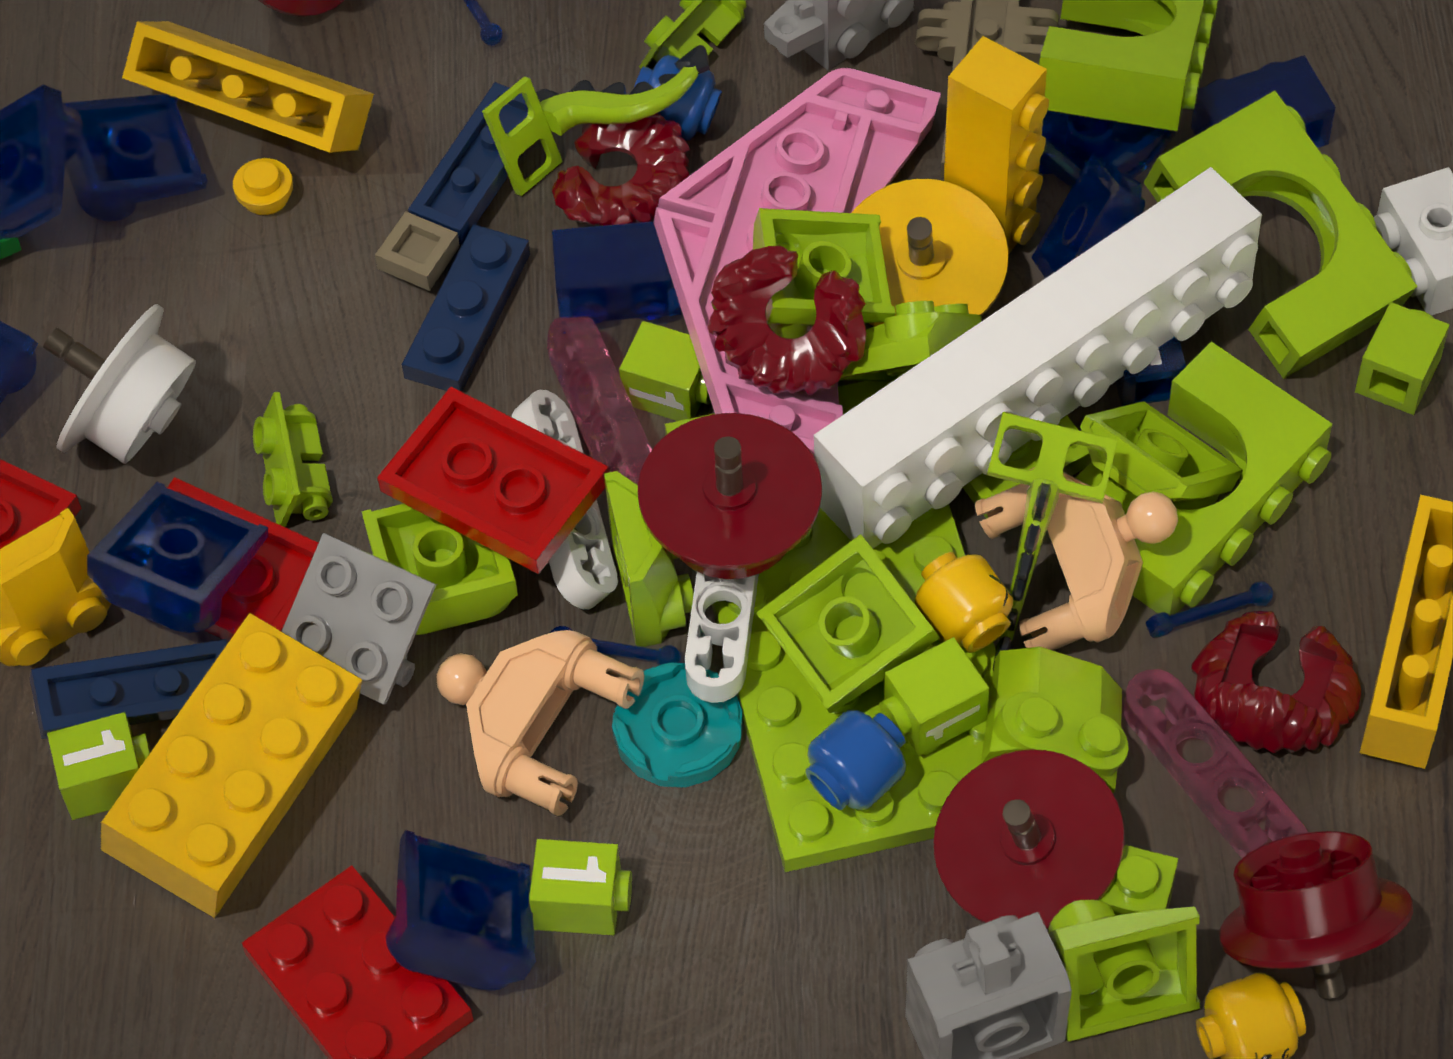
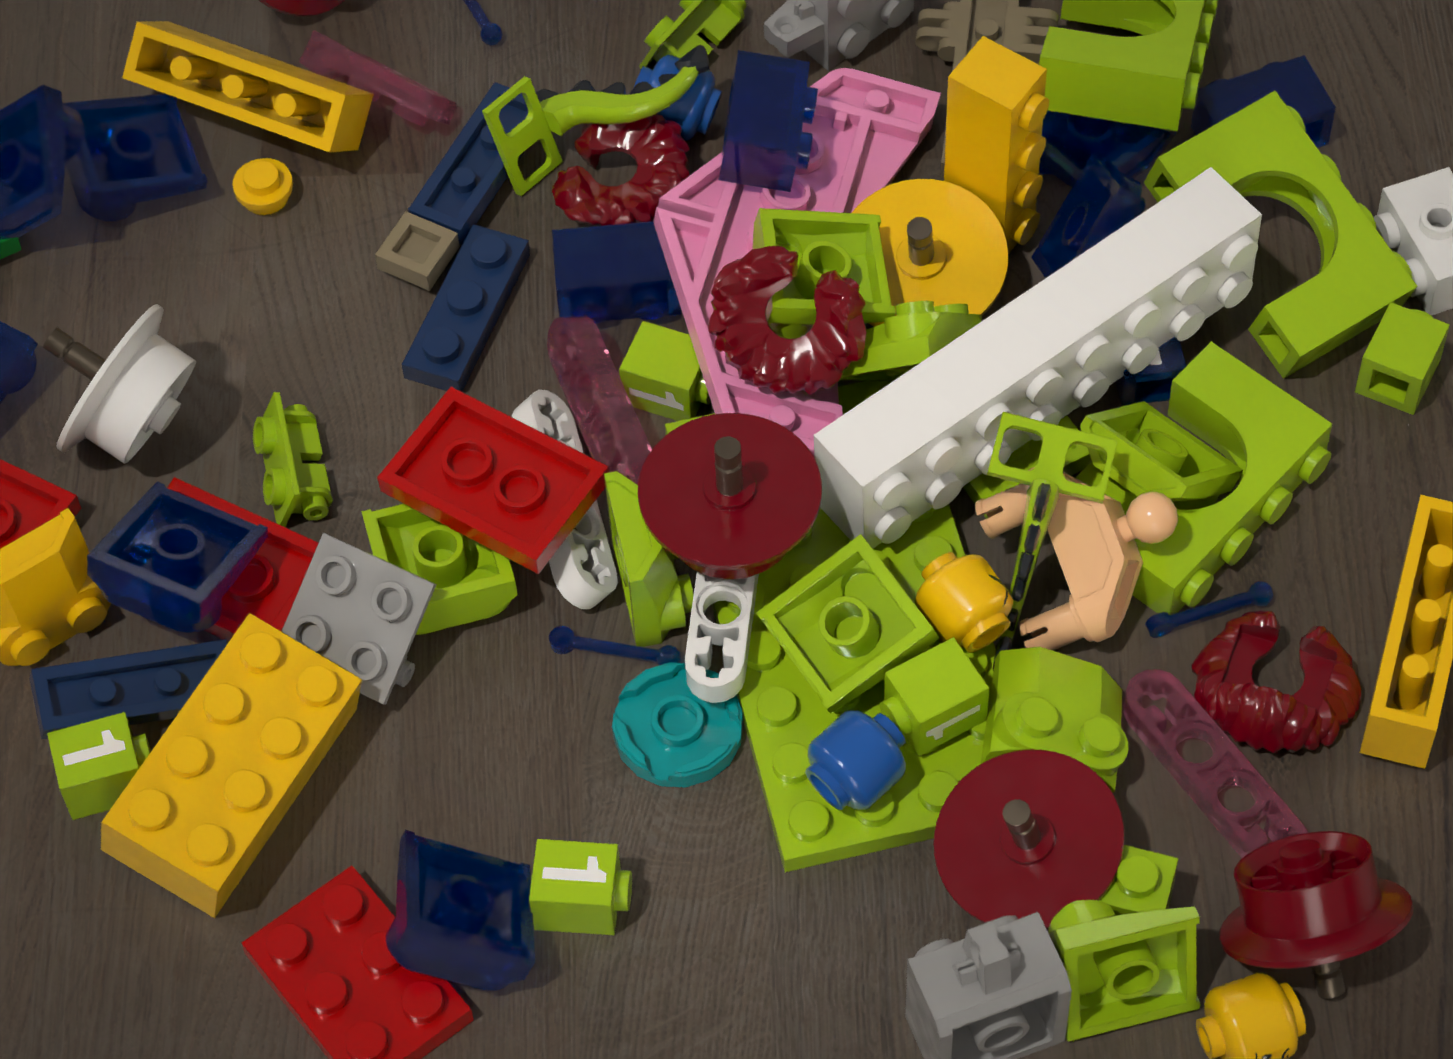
(413, 100): none -> clear pink hinge
(520, 700): light nougat connector -> none
(766, 121): none -> clear blue brick

